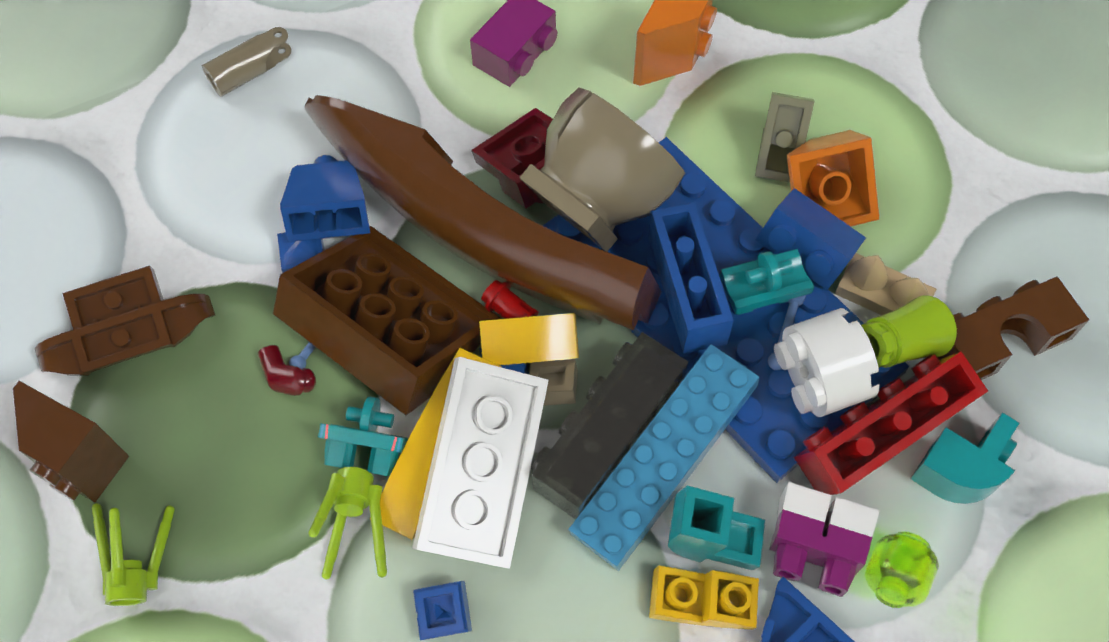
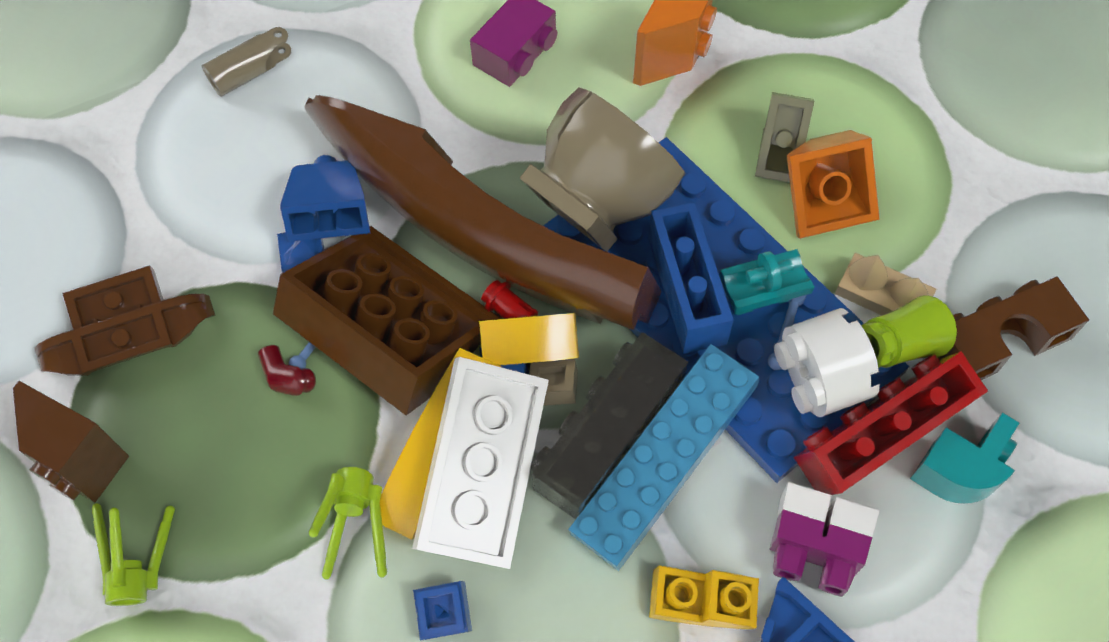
(343, 441): teal hips -> none
(512, 151): dark red plate -> none
(709, 529): teal brick -> none
(820, 237): blue brick -> none
(902, 570): clear neon green head -> none

